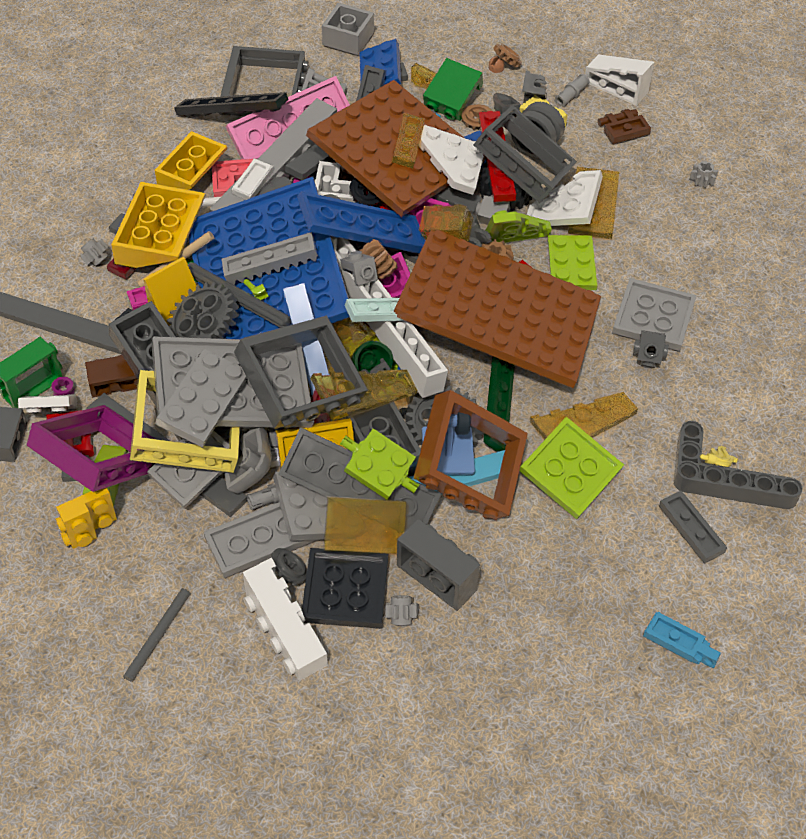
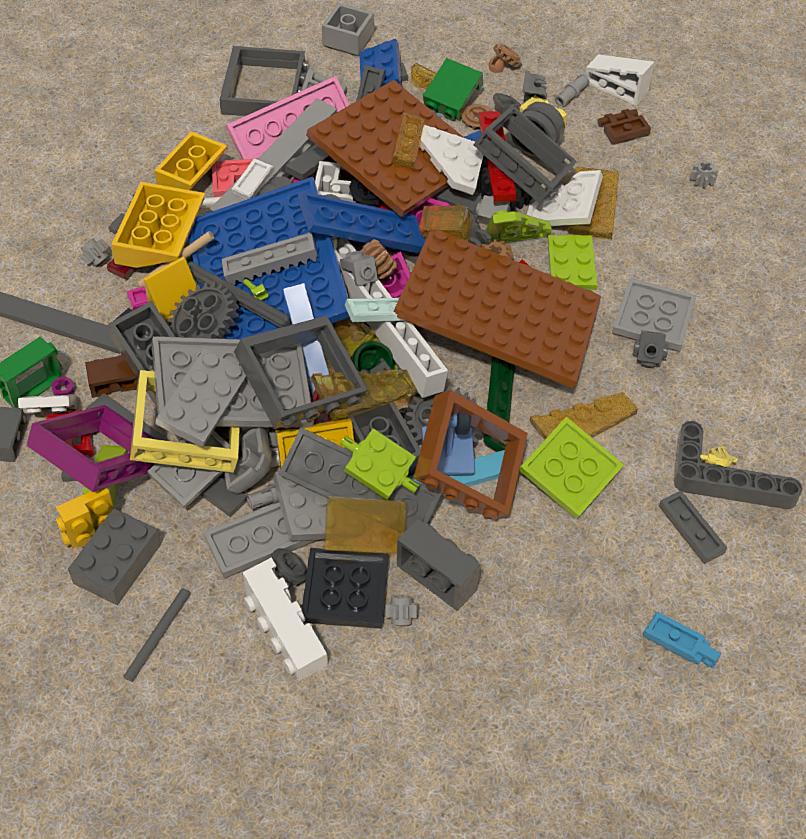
(115, 556): none -> dark grey brick
(237, 104): black plate -> none

